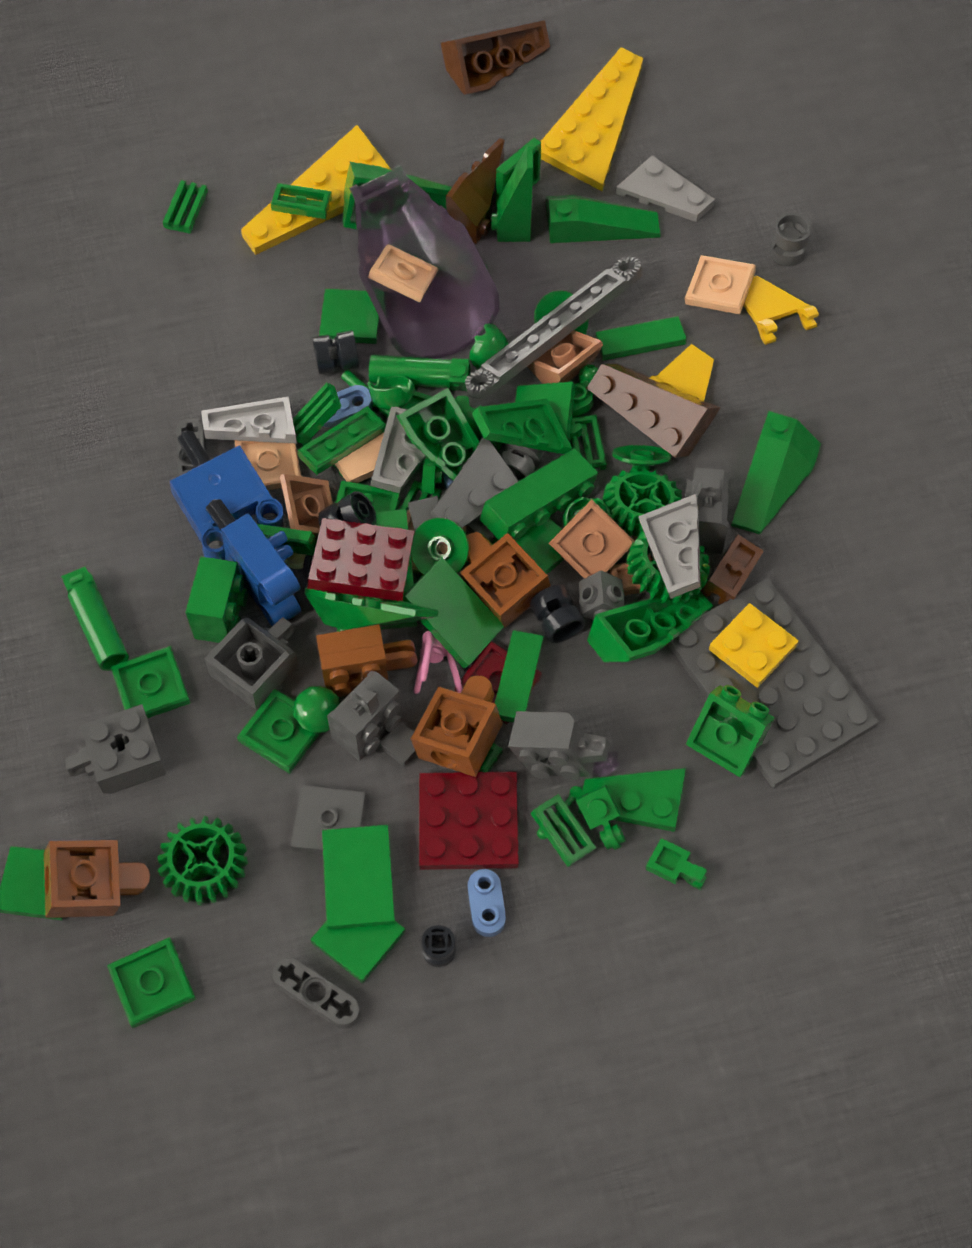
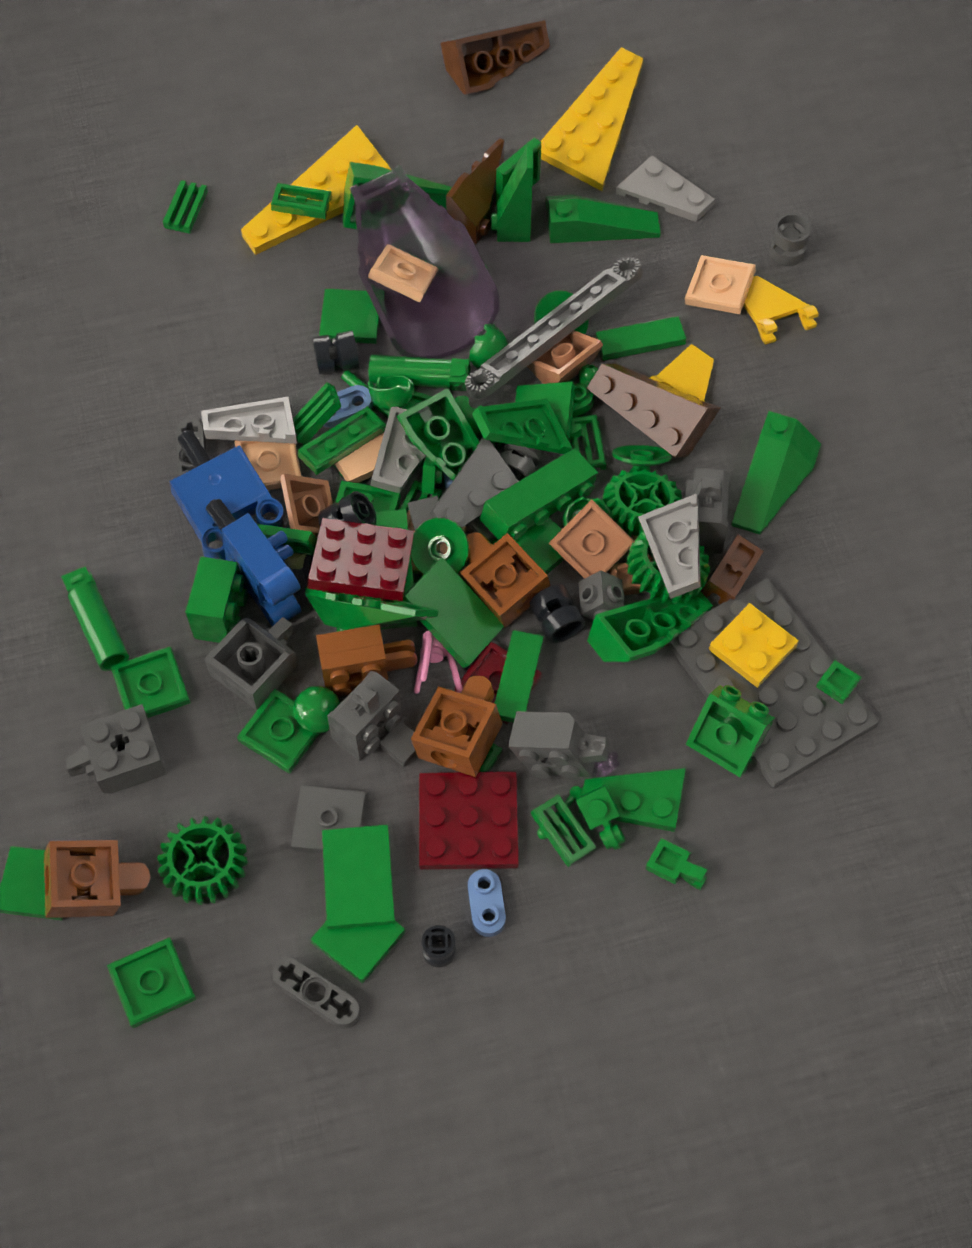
(838, 682): none -> green tile

